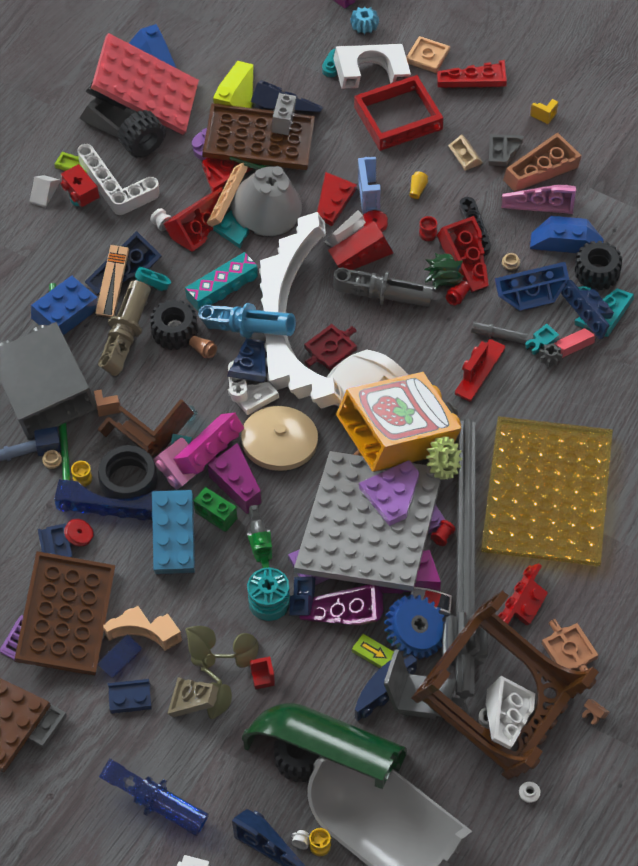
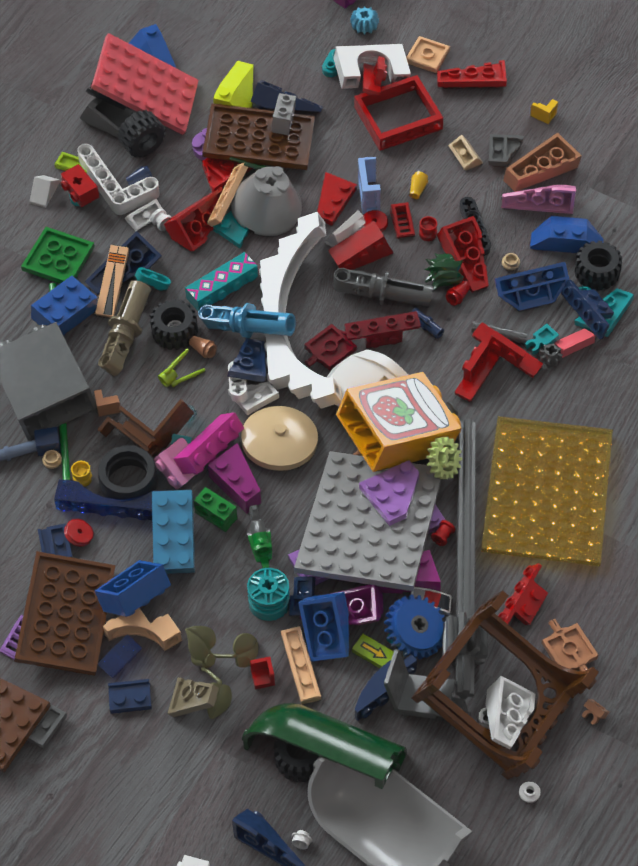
(57, 255): none -> green plate
(133, 588): none -> blue brick
(138, 175): none -> dark blue cone
(142, 216): none -> white slope
(156, 797): clear blue piece -> none
(168, 376): none -> lime plant
(300, 665): none -> light nougat tile
(320, 837): yellow wheel -> none
(326, 626): none -> blue slope
(373, 76): none -> red bracket
(382, 330): none -> dark red bracket
(398, 208): none -> red slope
(435, 330): none -> dark blue pin
(507, 349): none -> red bracket

